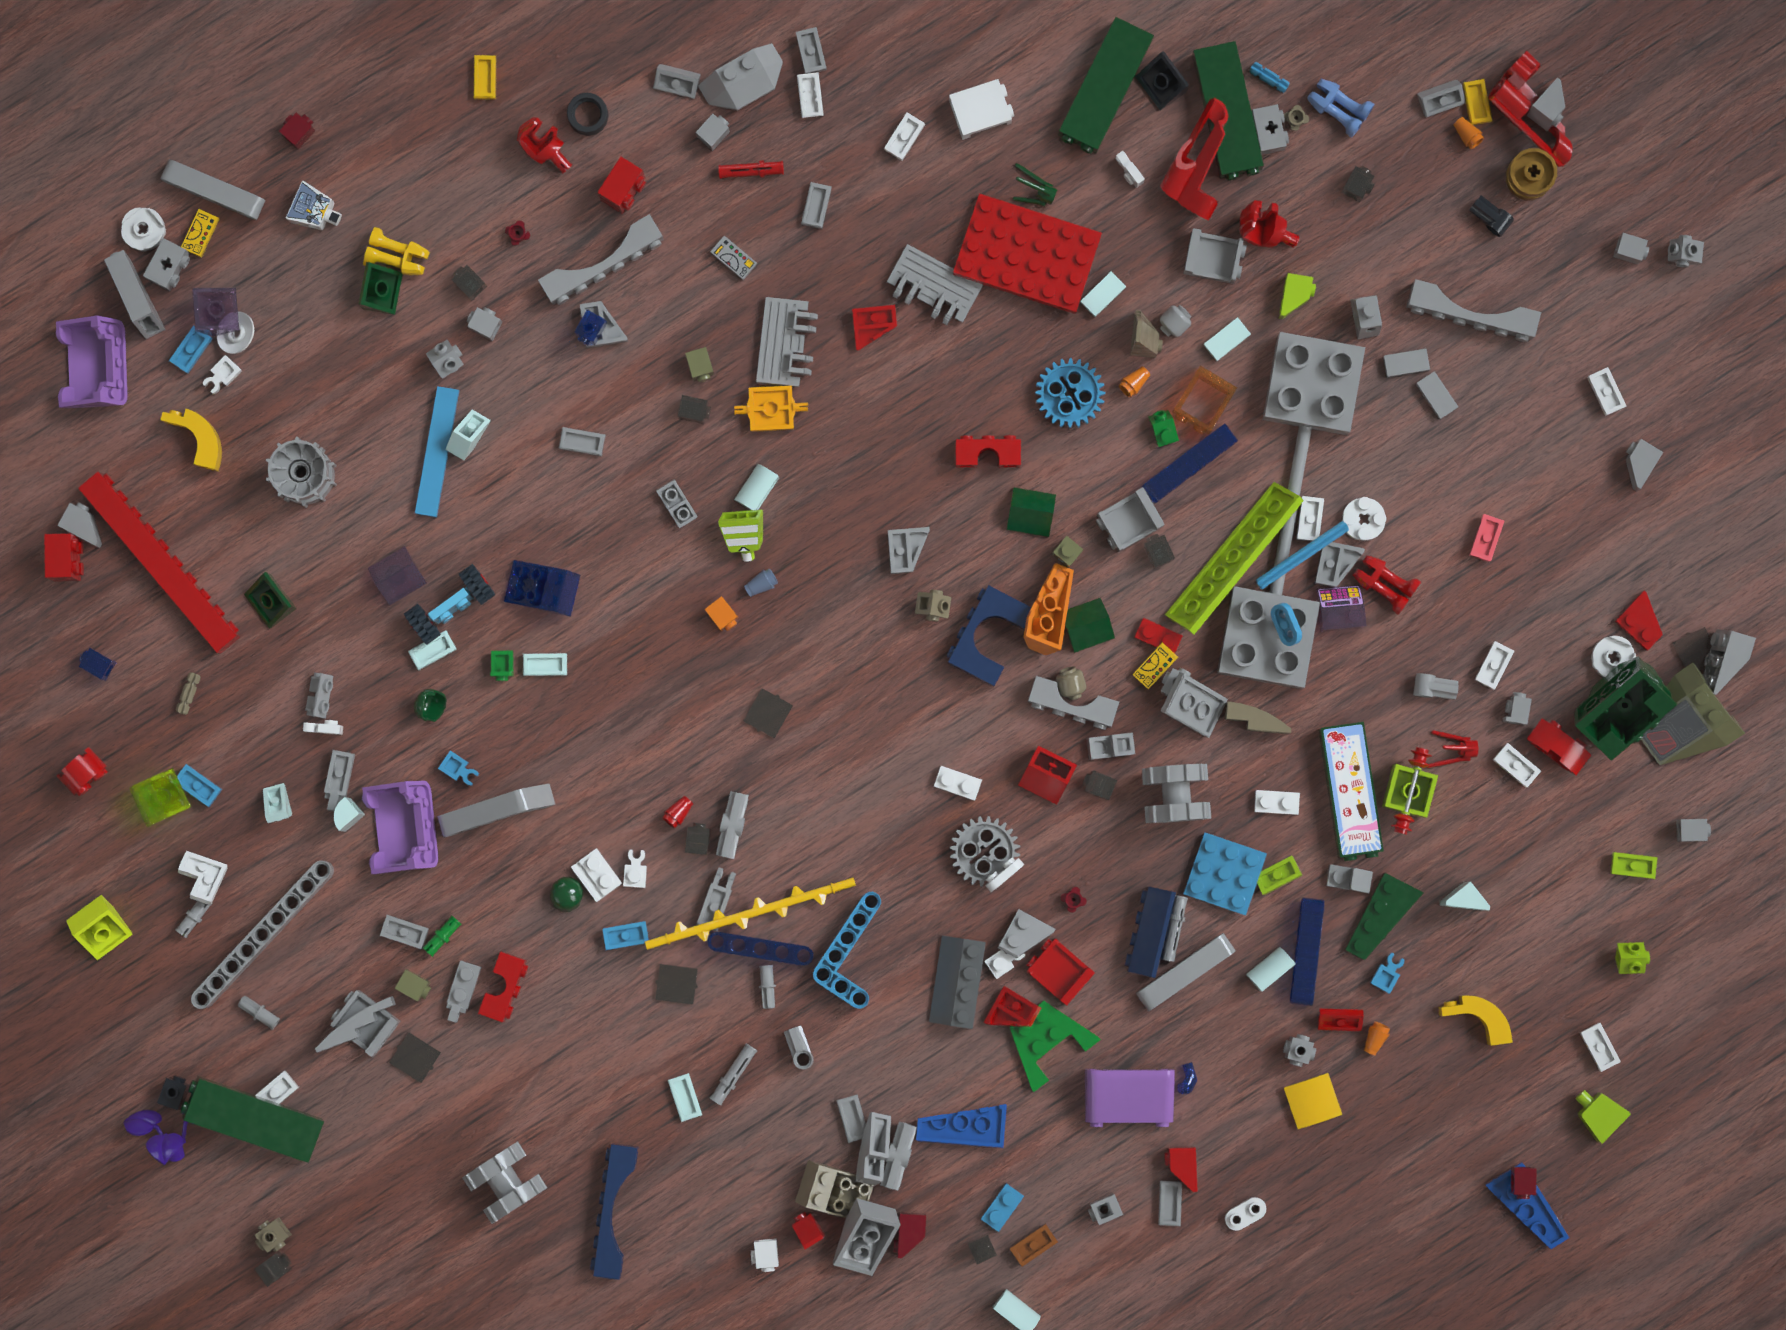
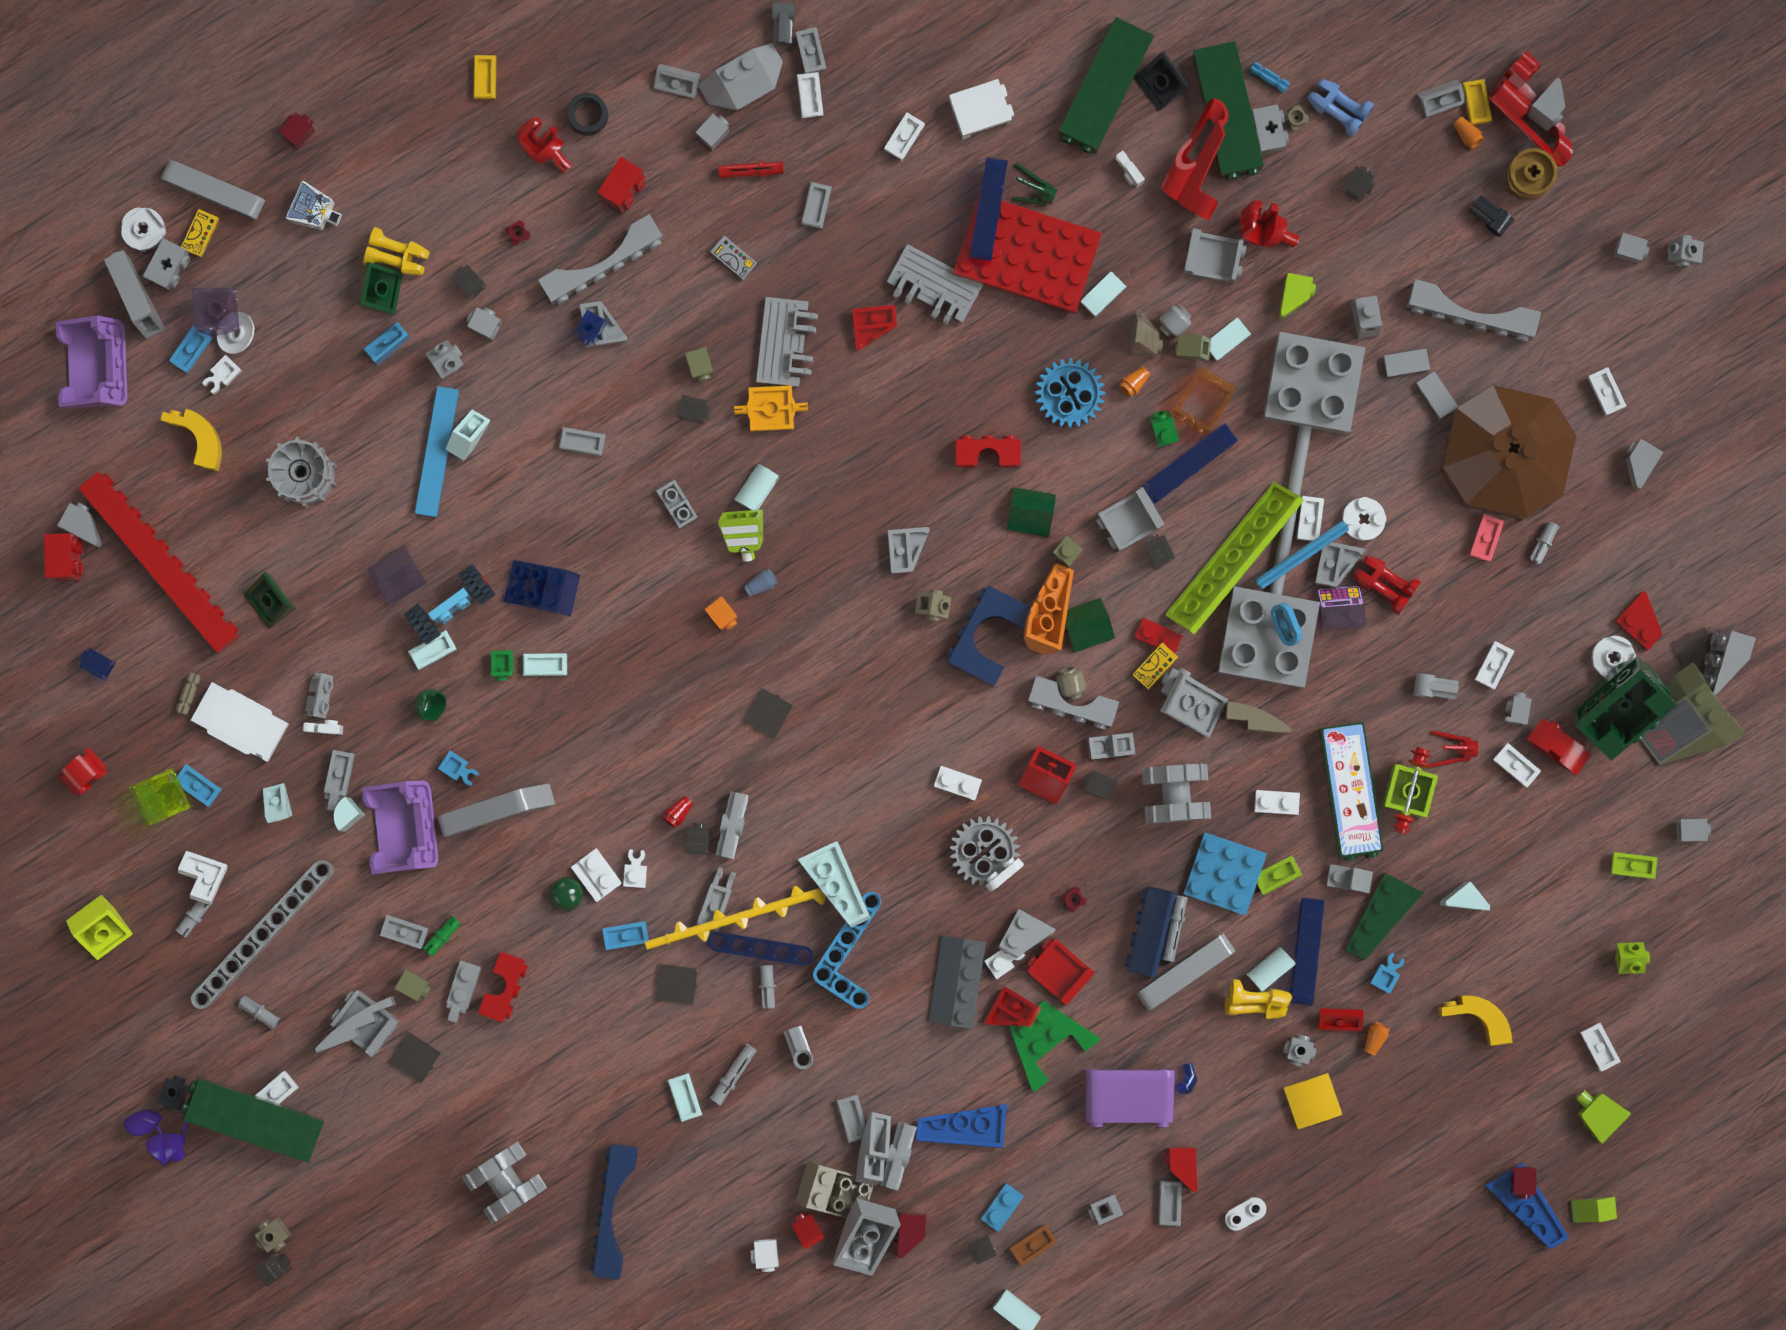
(239, 722): none -> white piece
(387, 343): none -> dark azure hinge
(783, 16): none -> dark grey piece
(835, 879): none -> light aqua wing
(988, 209): none -> clear blue beam
(1193, 347): none -> olive brick
(1271, 1003): none -> yellow piece
(1490, 476): none -> reddish brown windscreen
(1544, 542): none -> light grey axle
(1593, 1209): none -> lime slope

